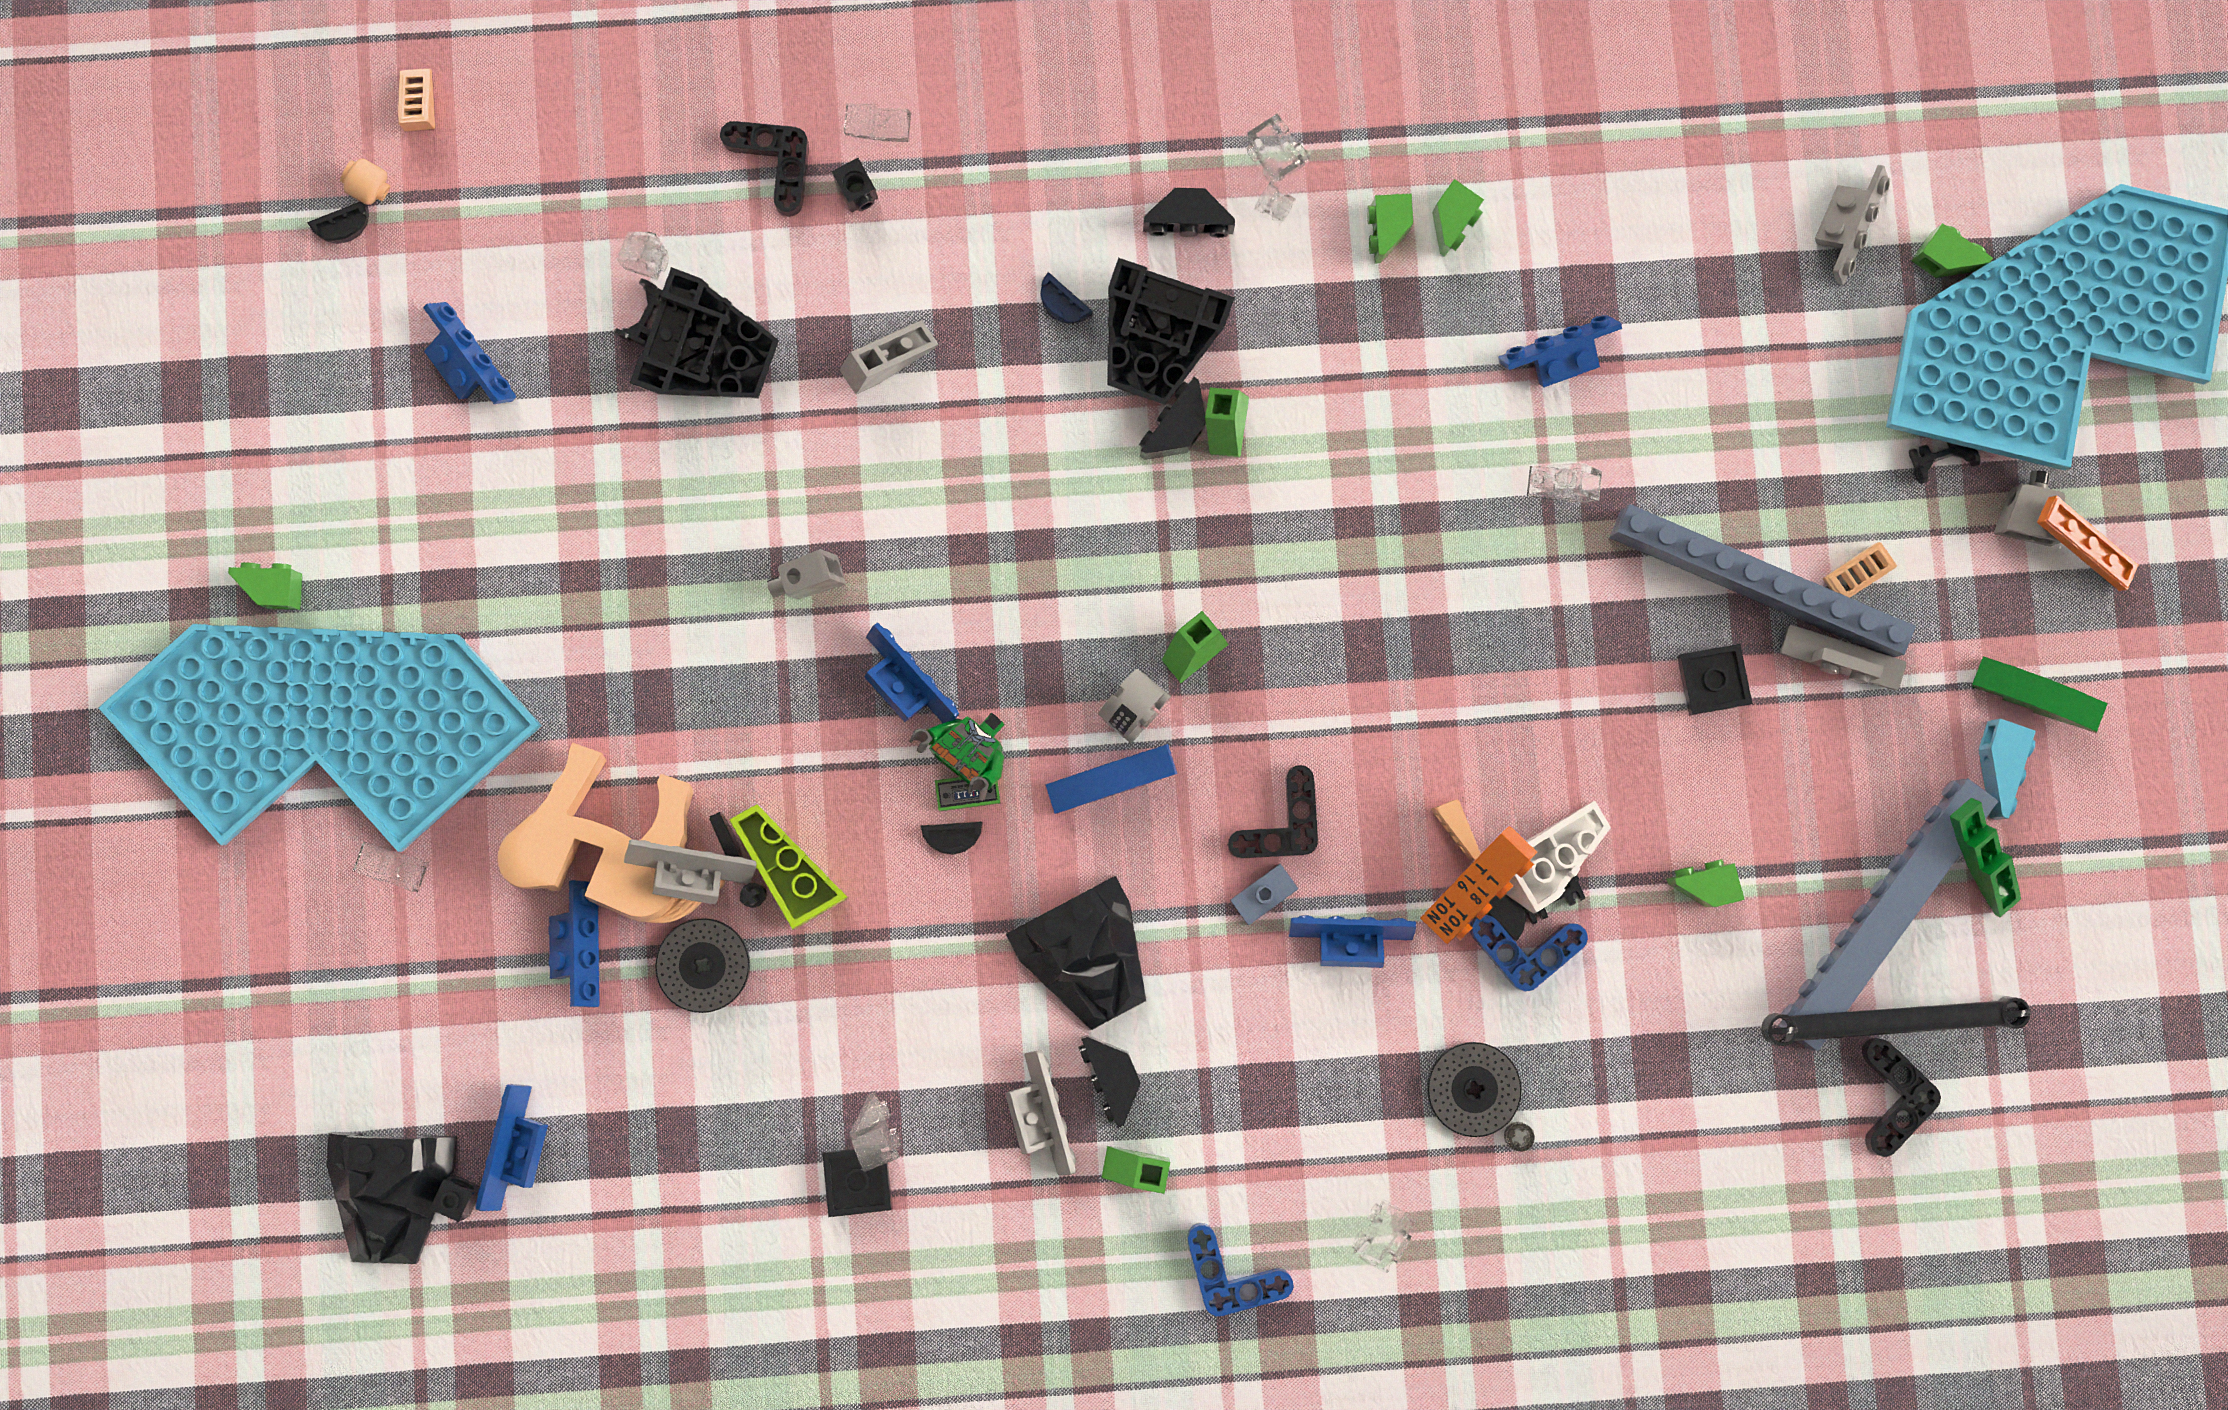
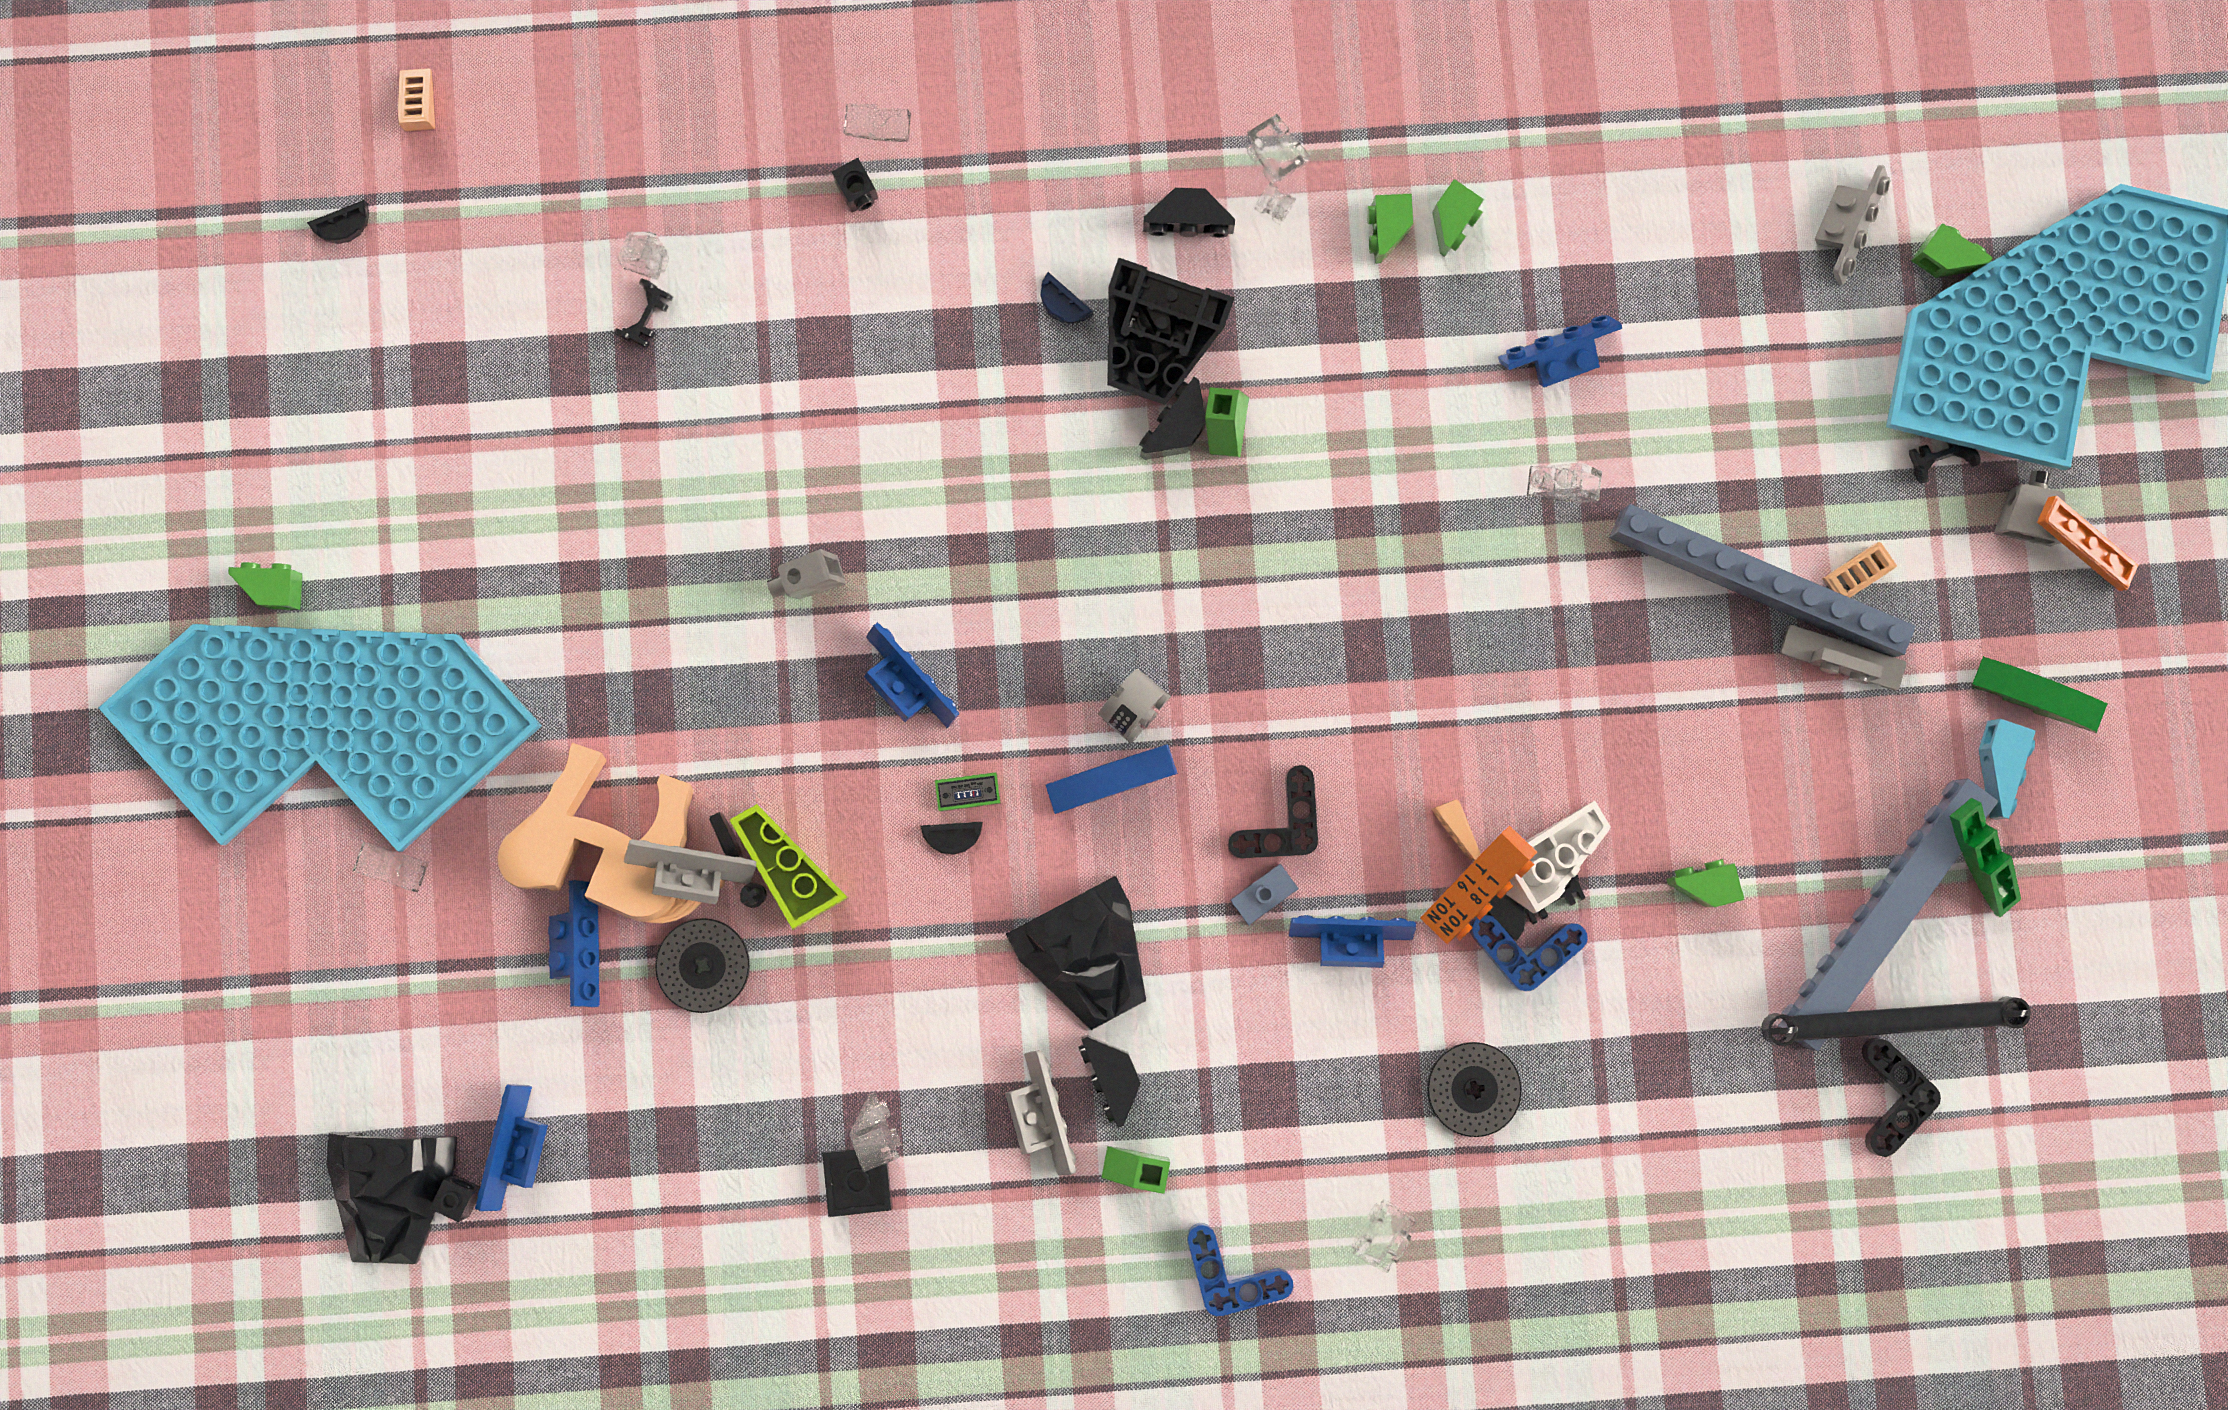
(365, 181): light nougat head -> none
(462, 359): blue bracket -> none
(703, 345): black wedge -> none
(778, 148): black beam -> none
(887, 356): light grey slope -> none
(967, 750): torso -> none
(1193, 647): bright green slope -> none
(1528, 1140): clear smoke bush -> none
(1714, 679): black plate -> none

